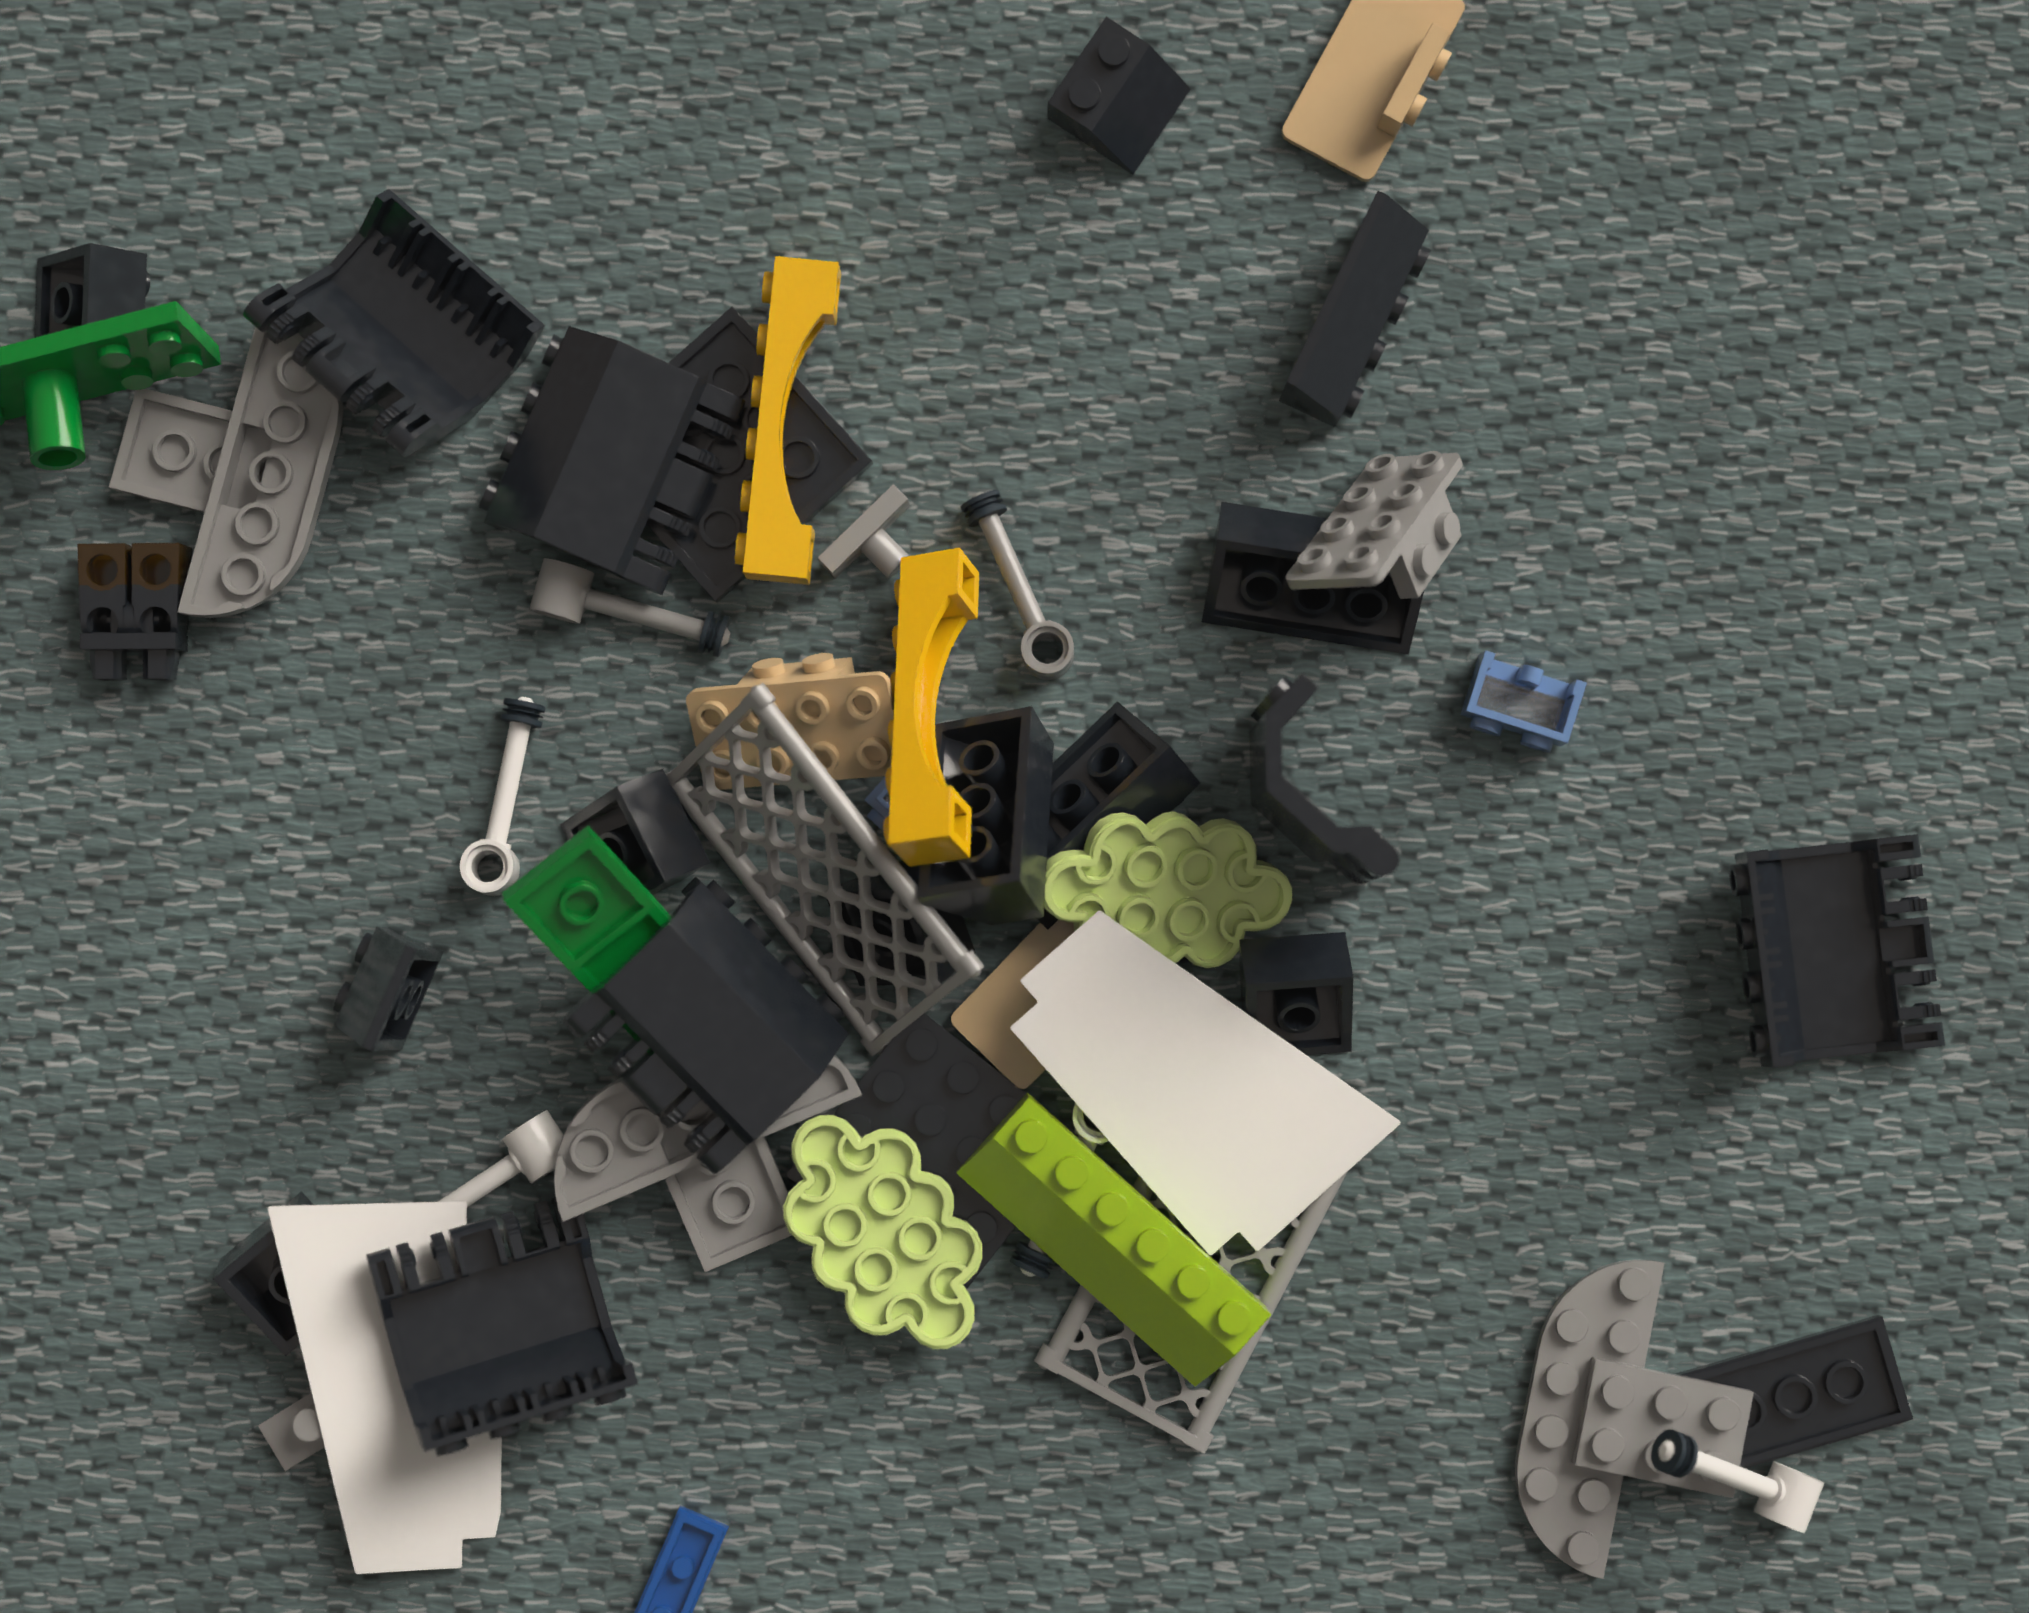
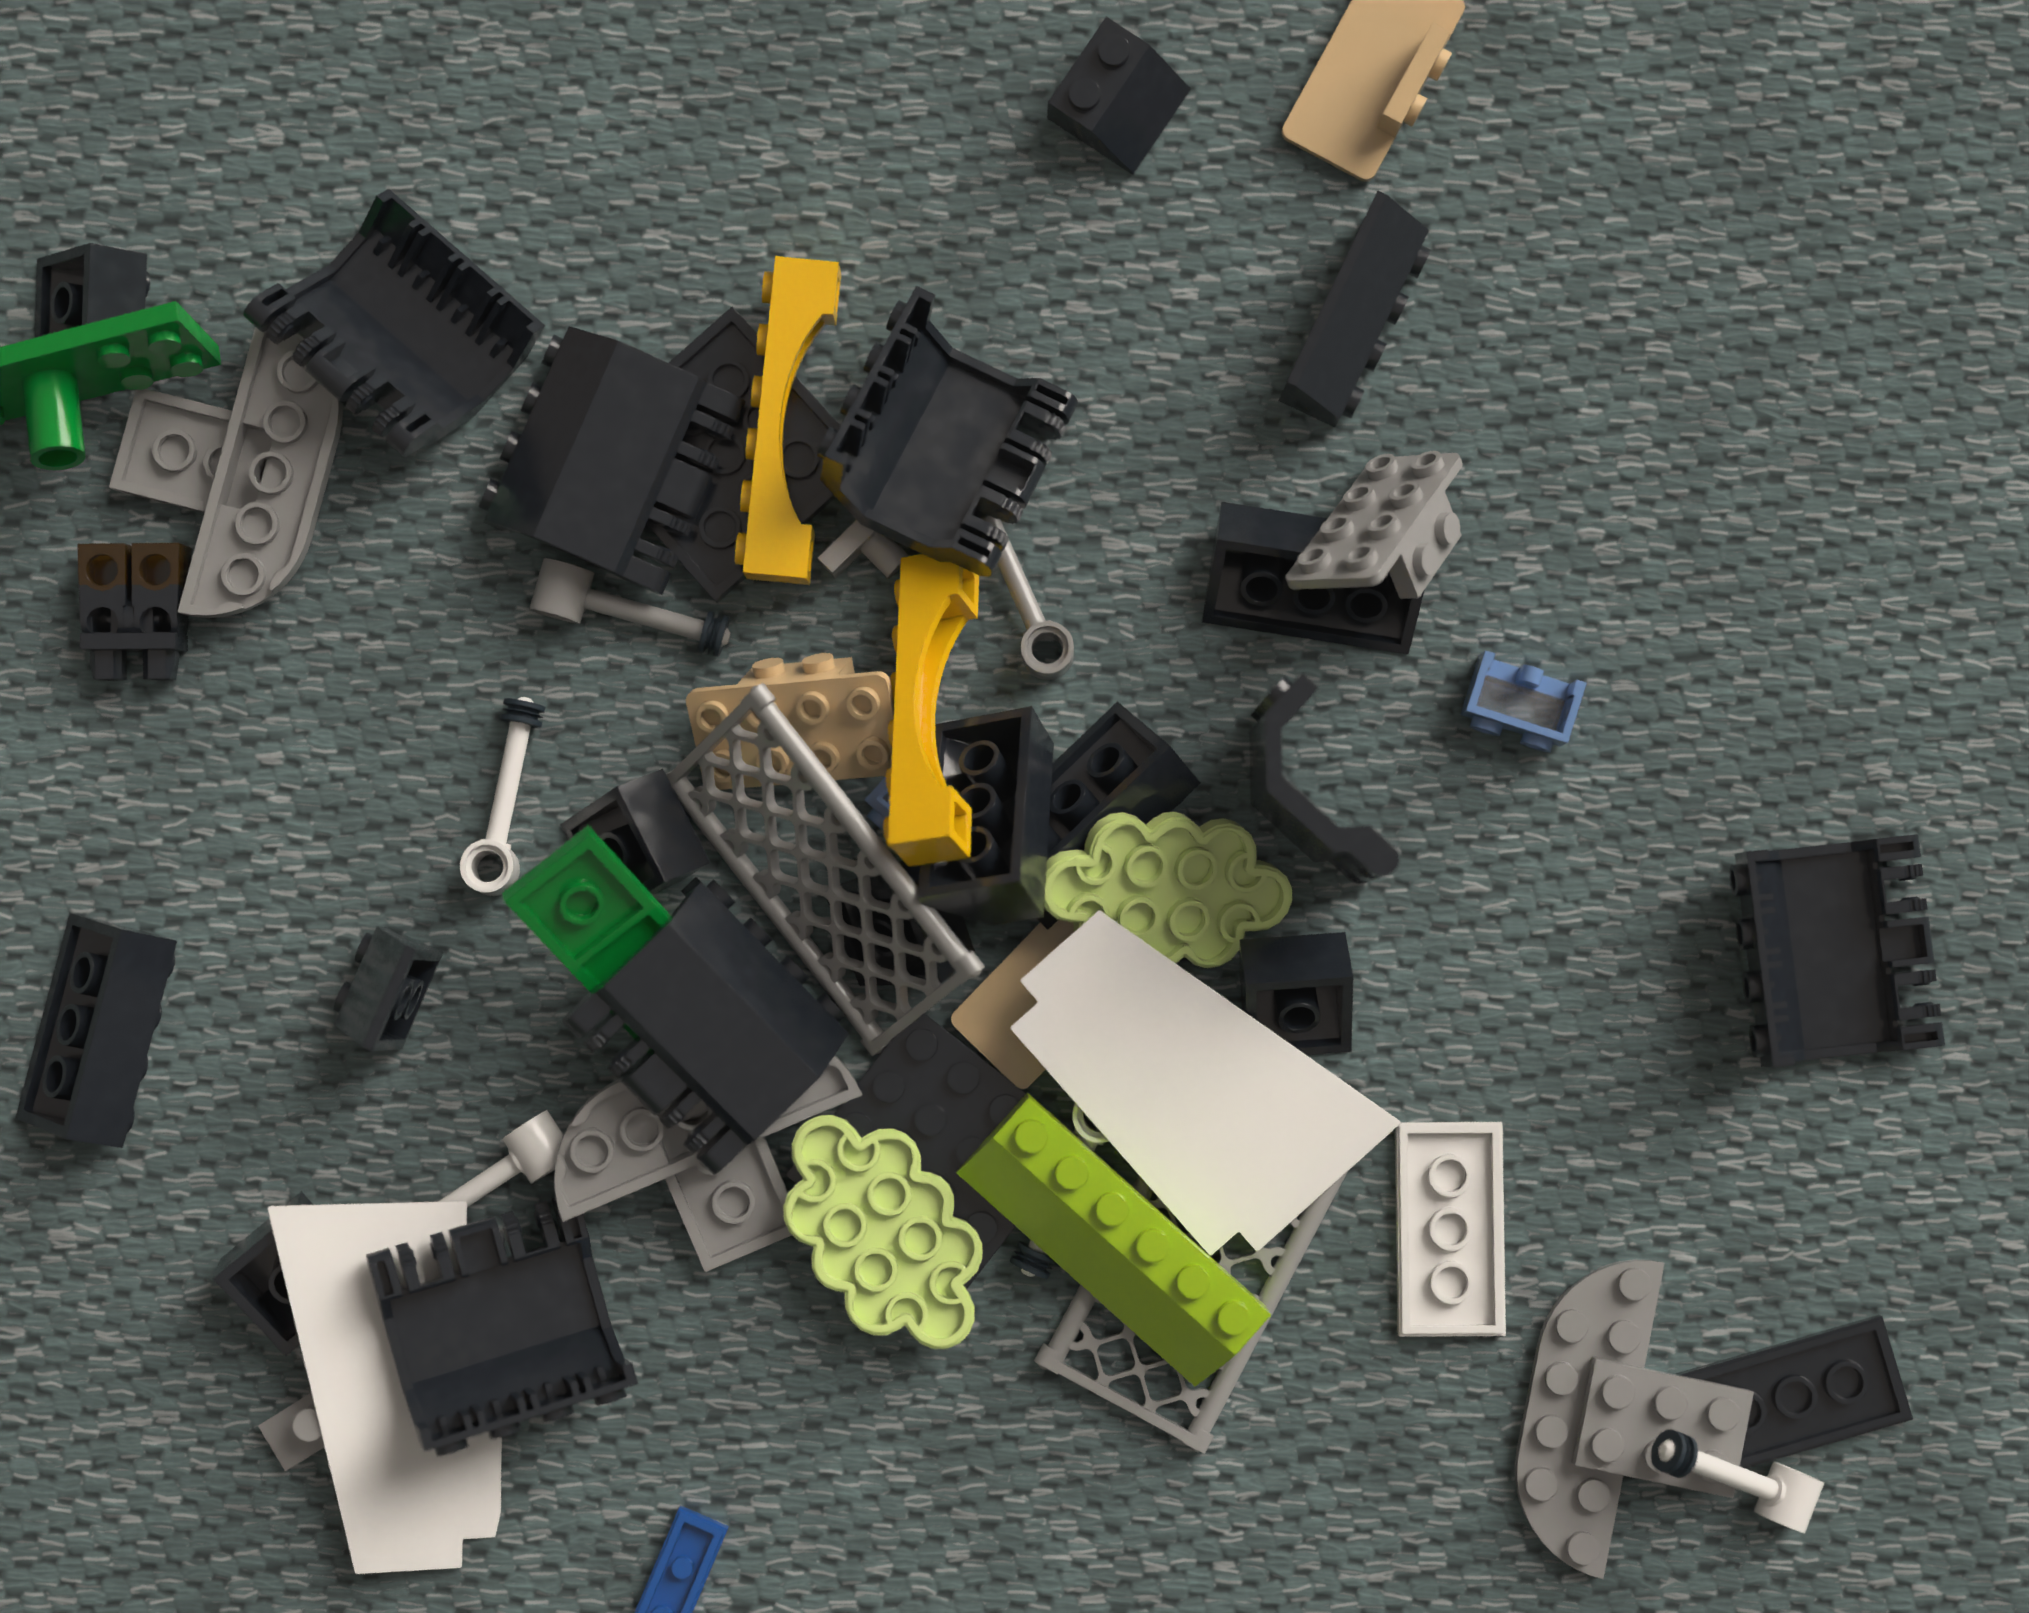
(96, 1031): none -> black slope
(938, 441): none -> black hinge
(1450, 1229): none -> white tile

